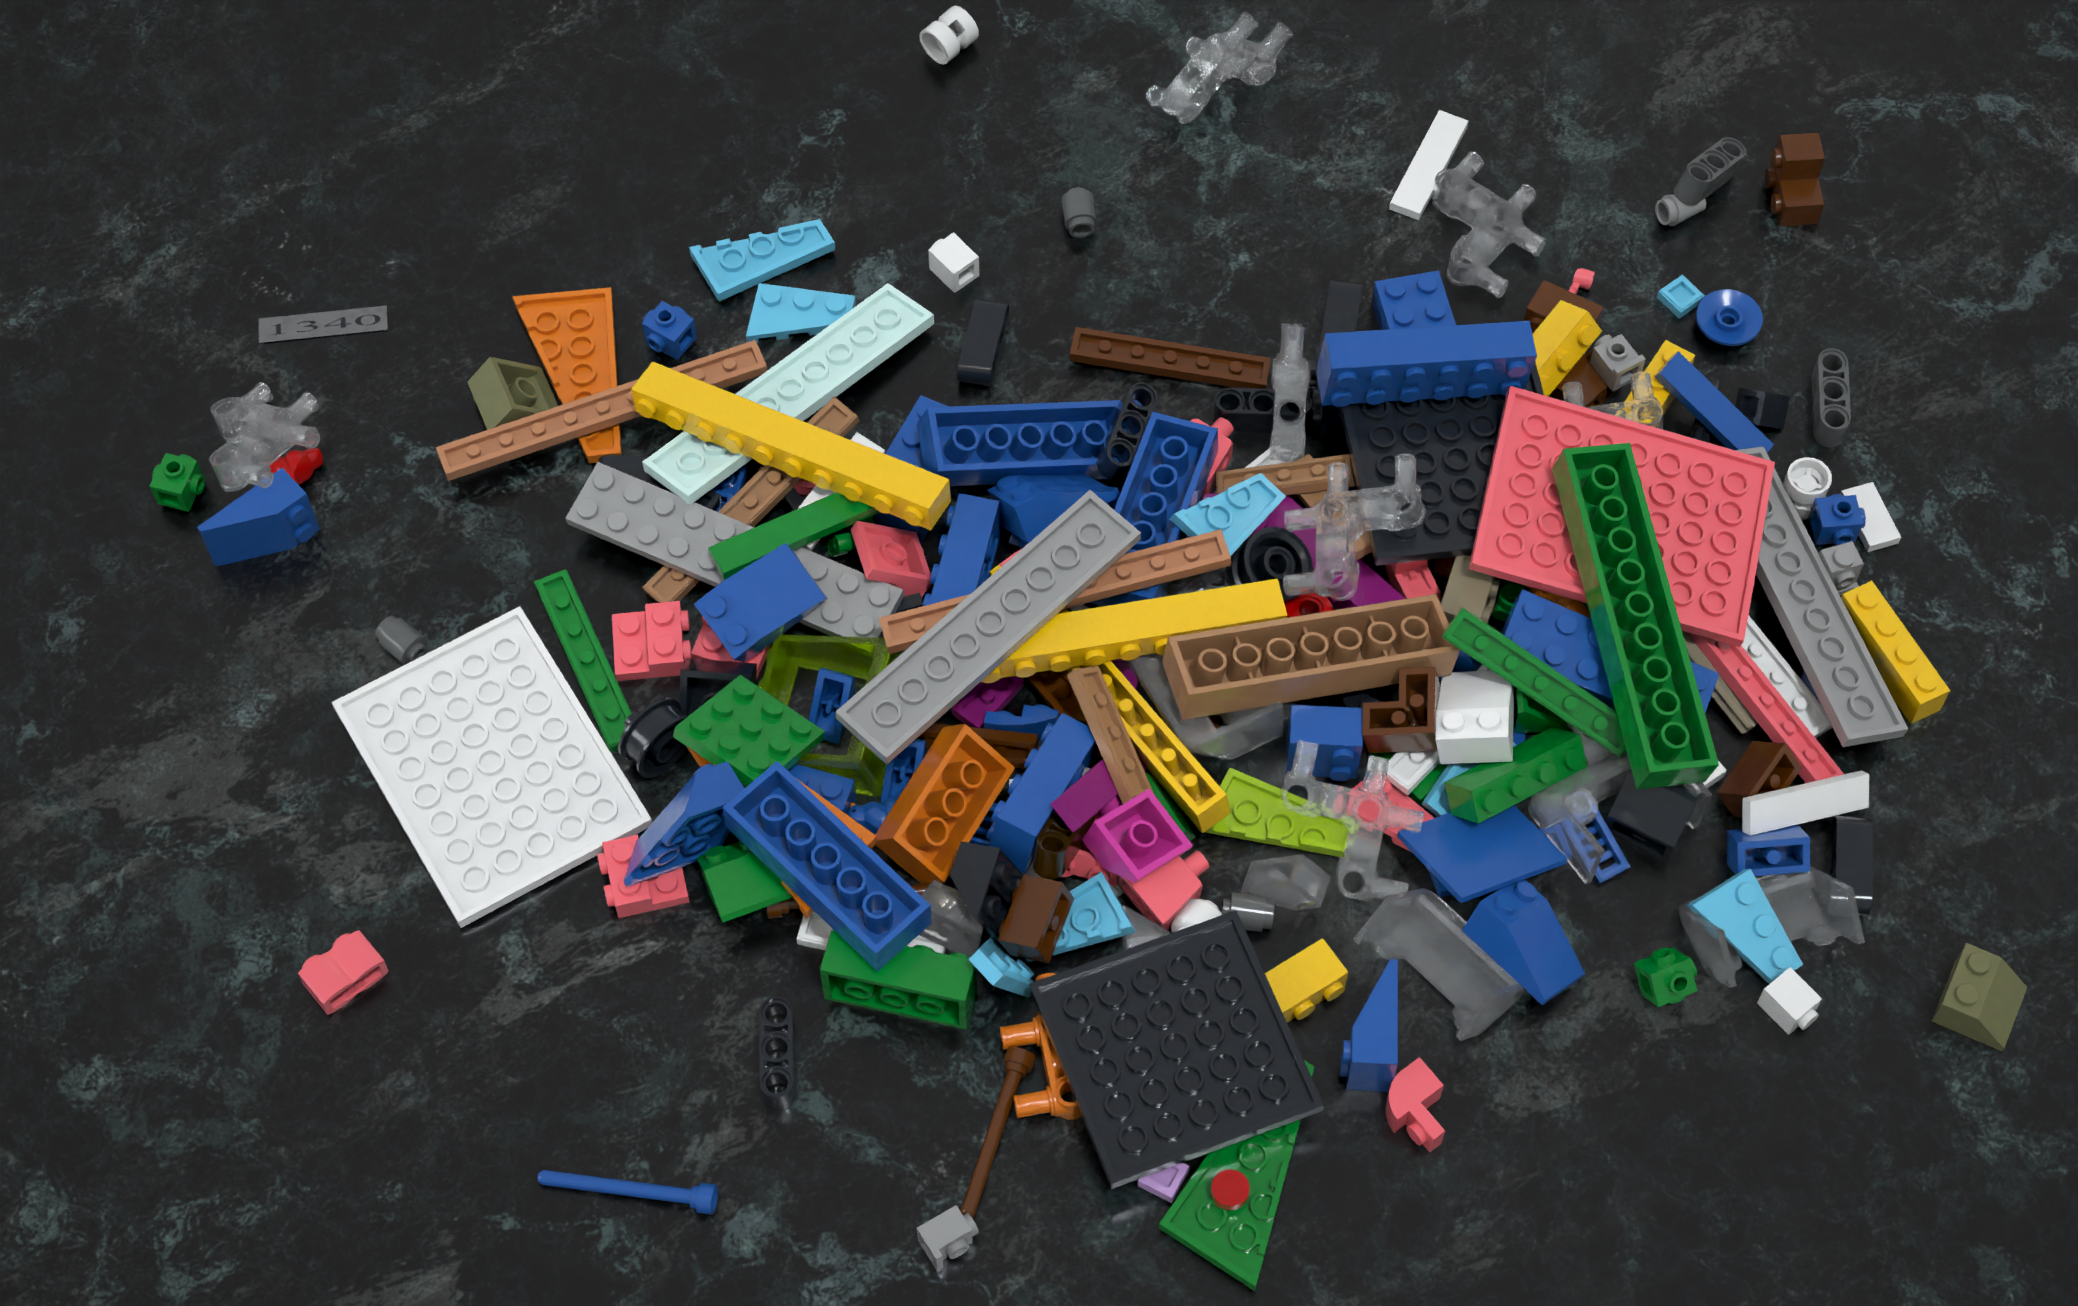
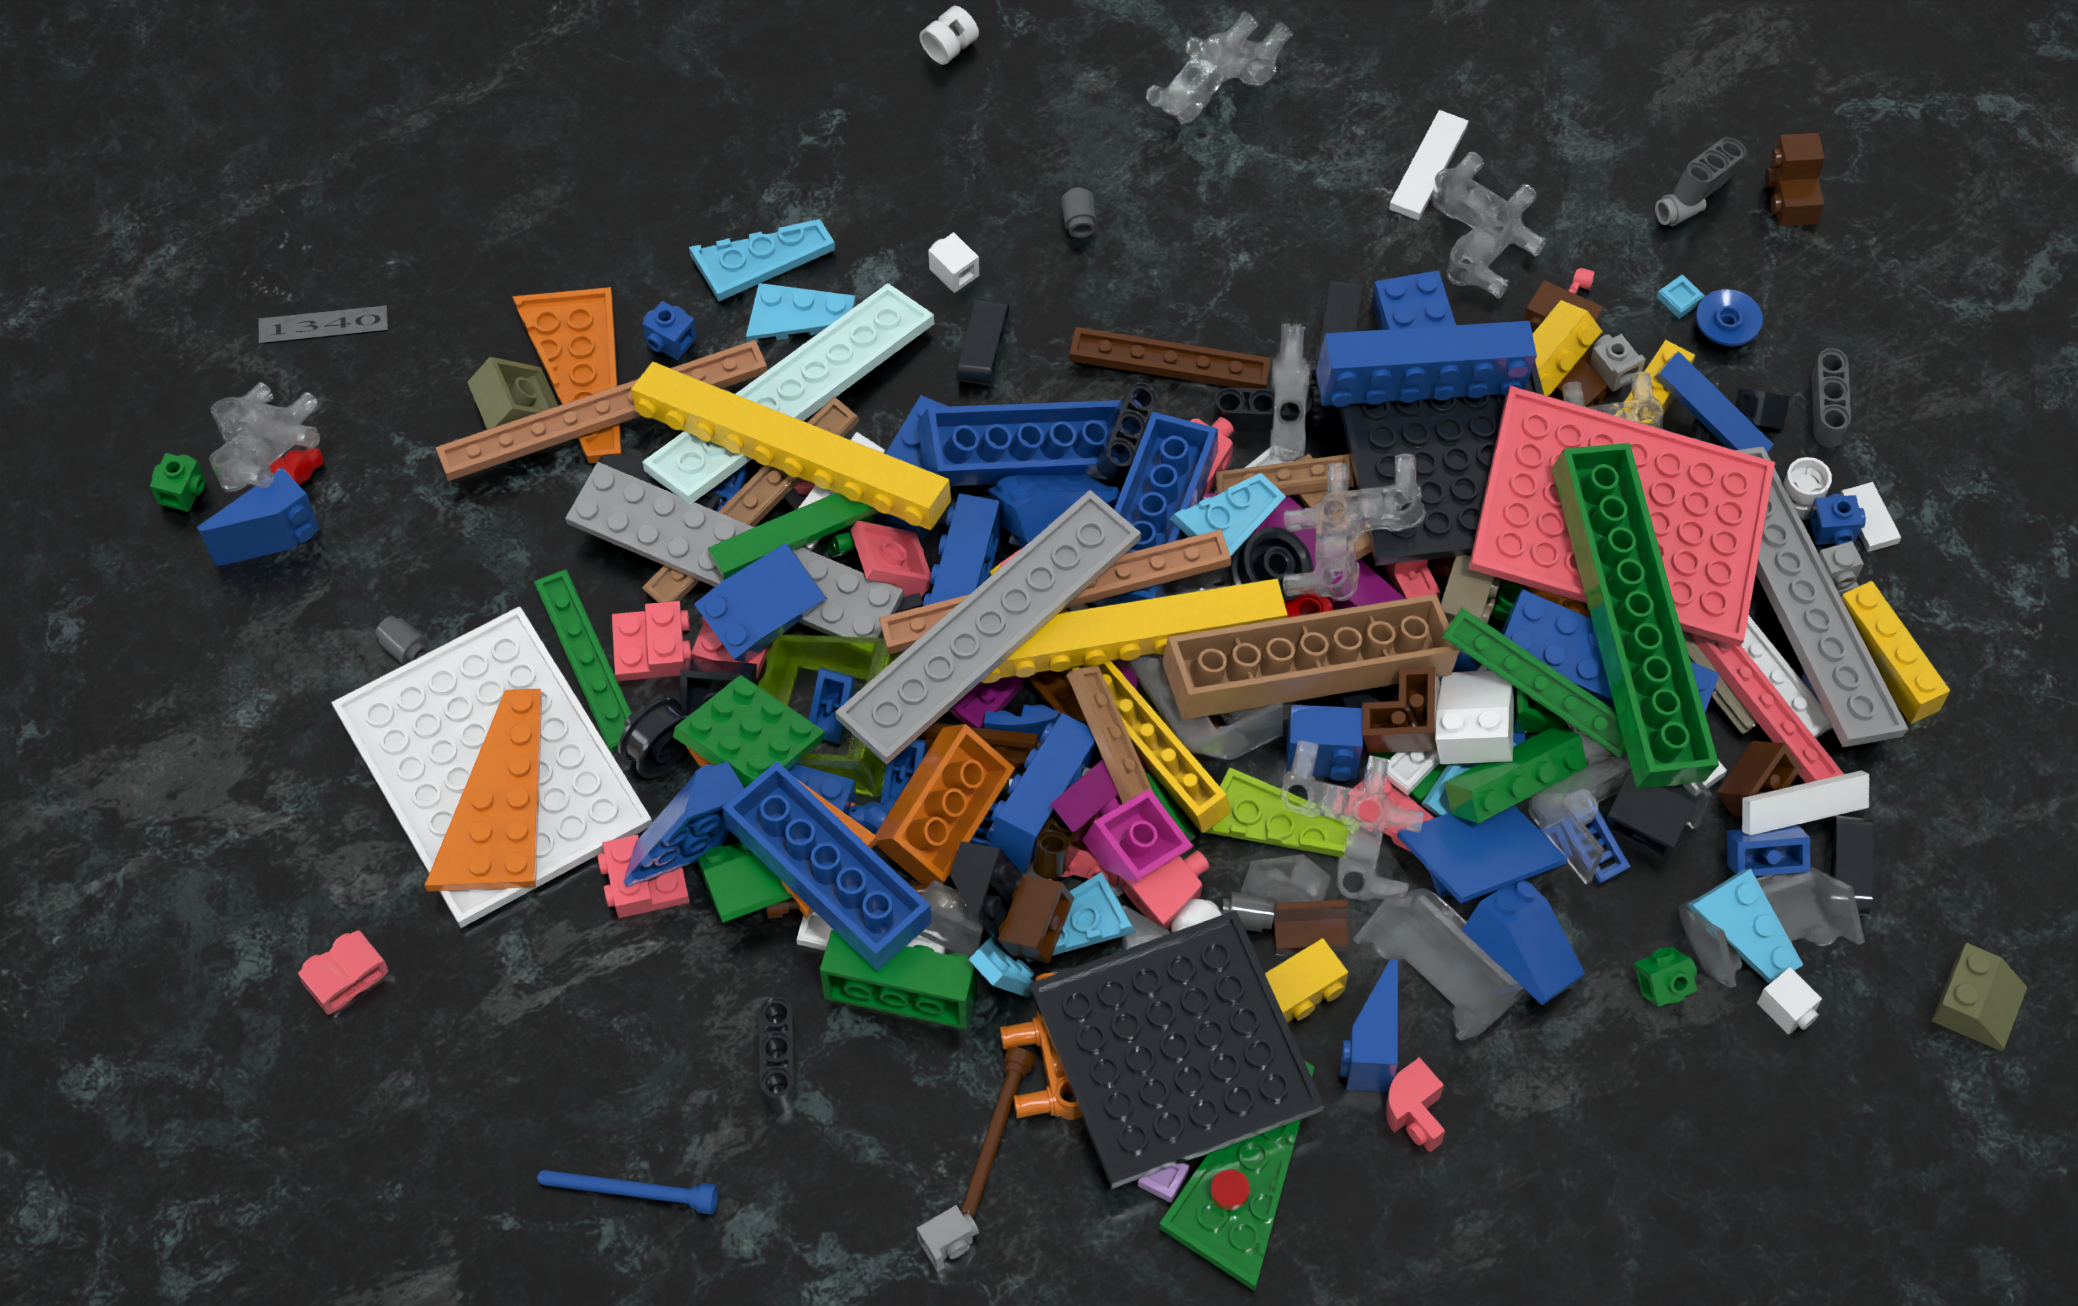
(496, 819): none -> orange wing
(1304, 923): none -> reddish brown panel

